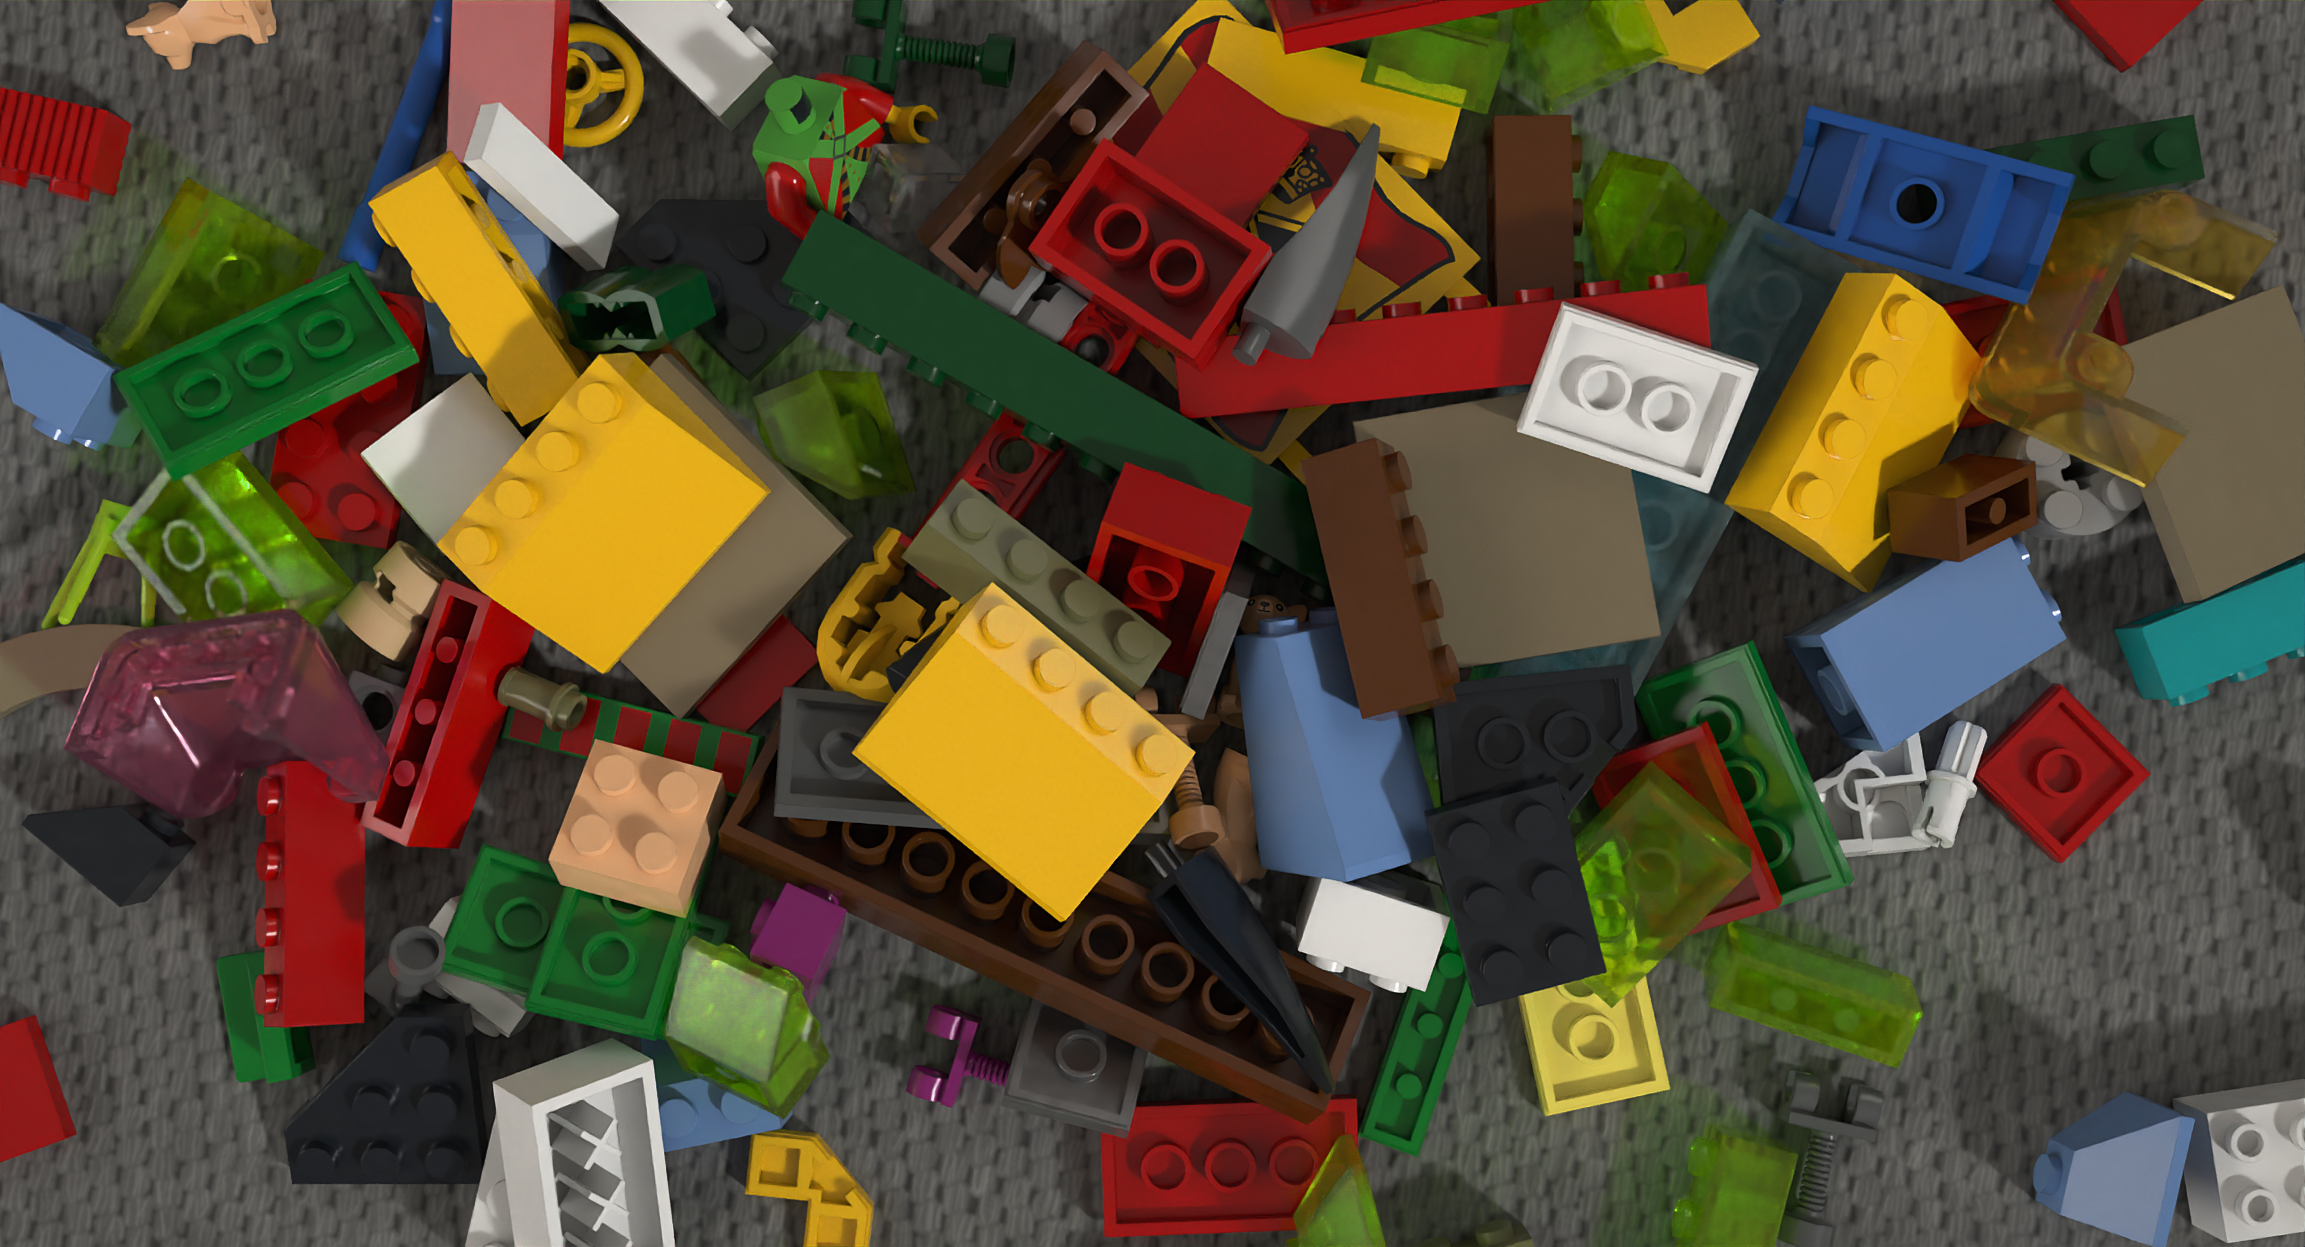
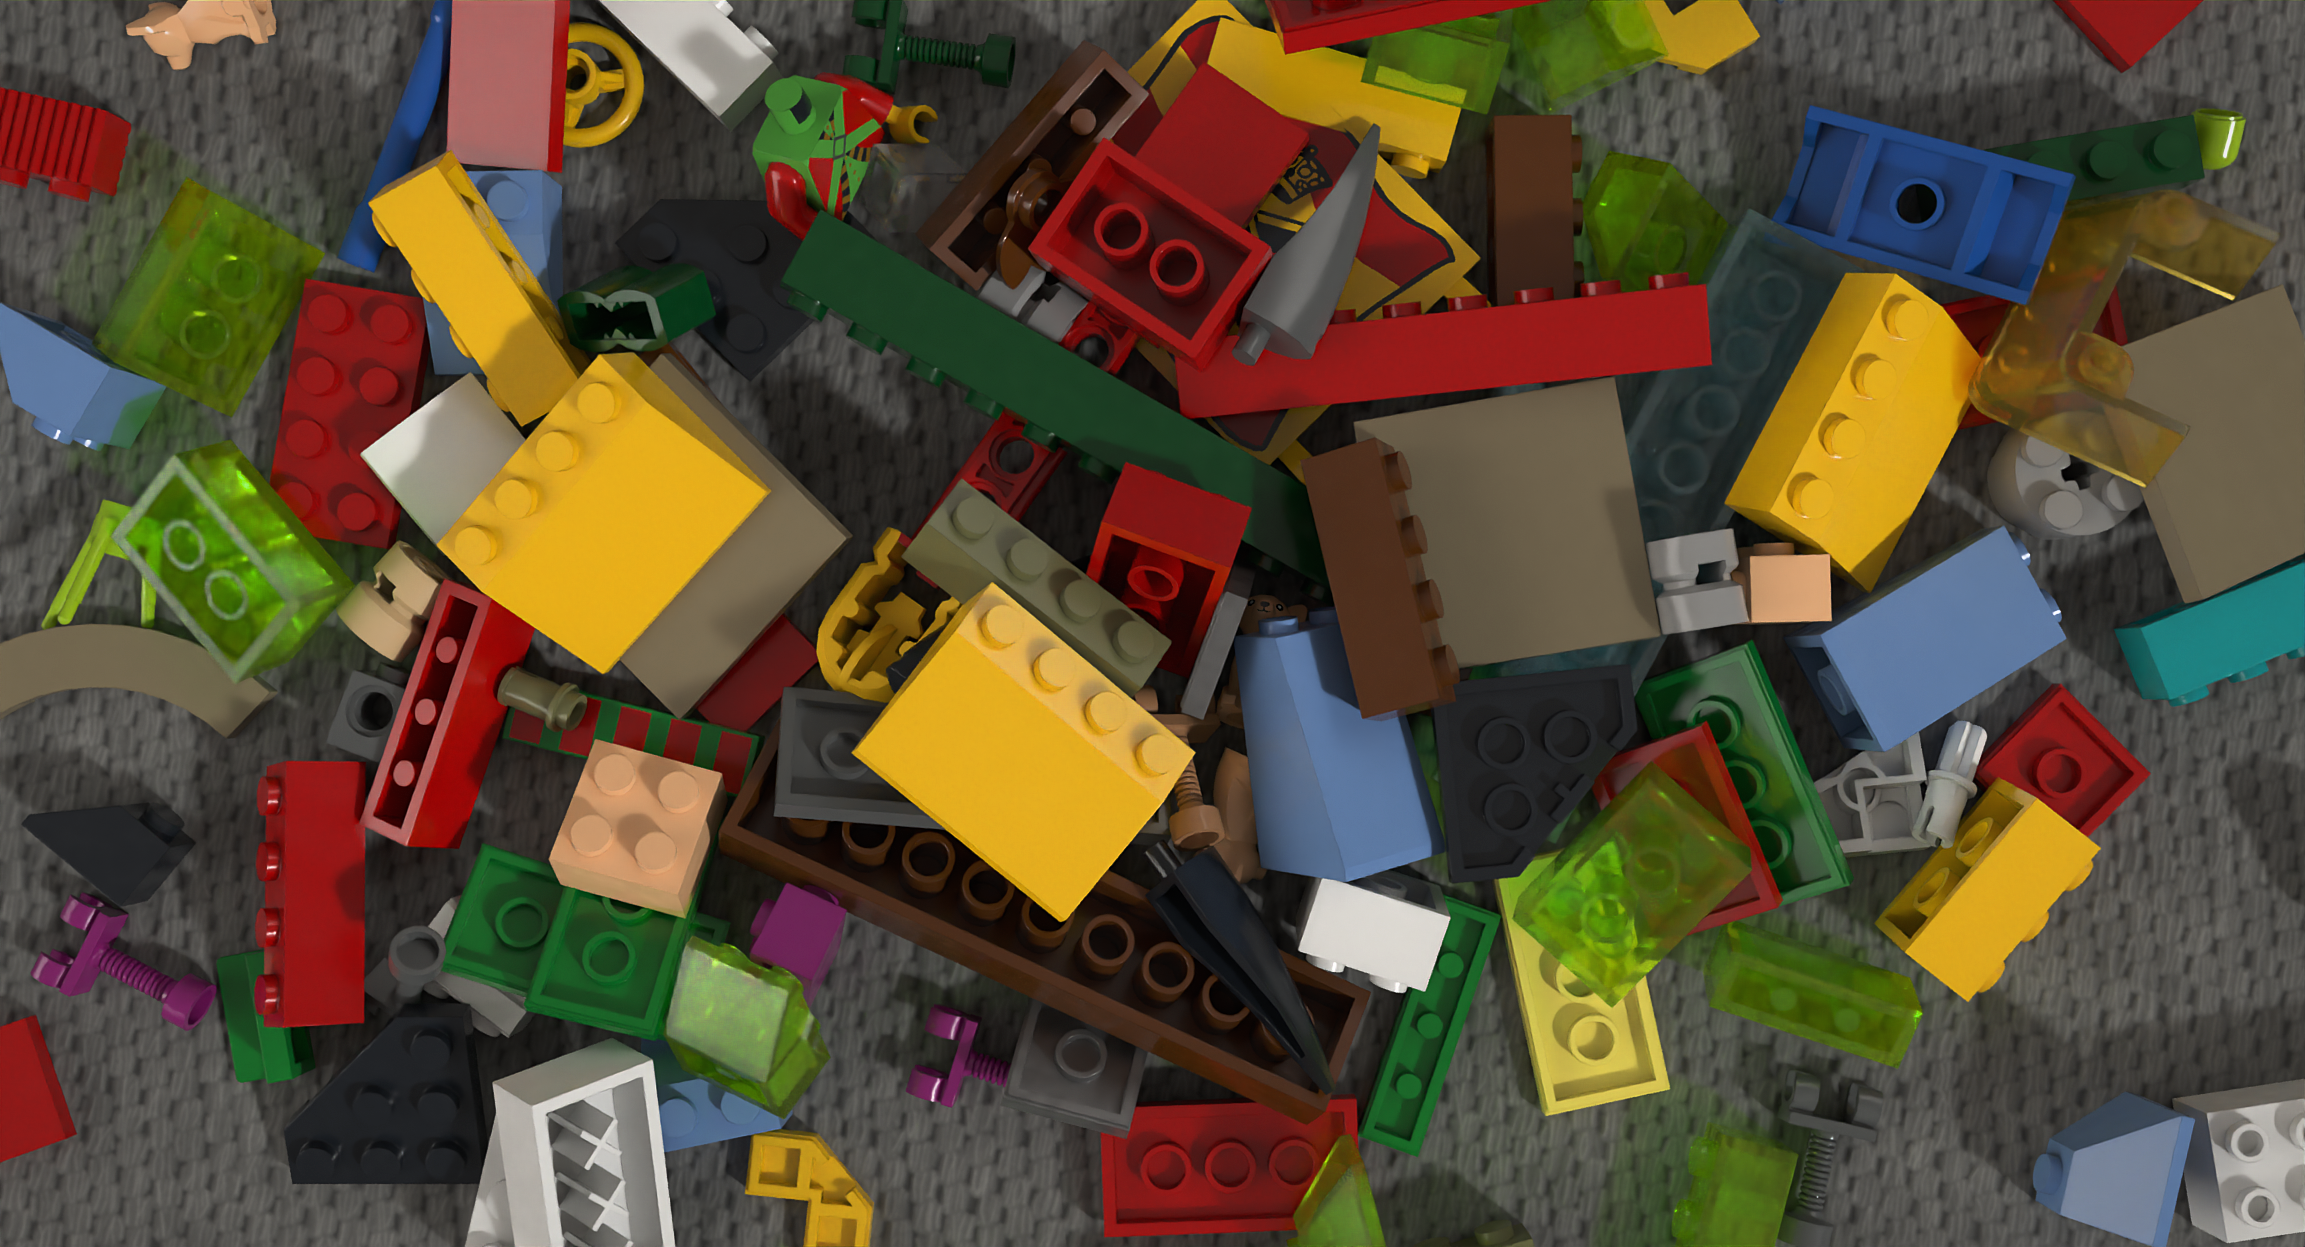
(183, 1001): none -> magenta bar
(204, 699): clear pink windscreen -> none
(265, 370): green tile -> none
(541, 186): white tile -> none
(836, 433): clear neon green slope -> none
(1515, 891): black plate -> none
(1636, 397): white tile -> none
(1715, 599): none -> light grey wheel
(1783, 585): none -> light nougat brick
(1962, 507): reddish brown brick -> none
(1988, 888): none -> yellow brick
(2218, 136): none -> lime piece

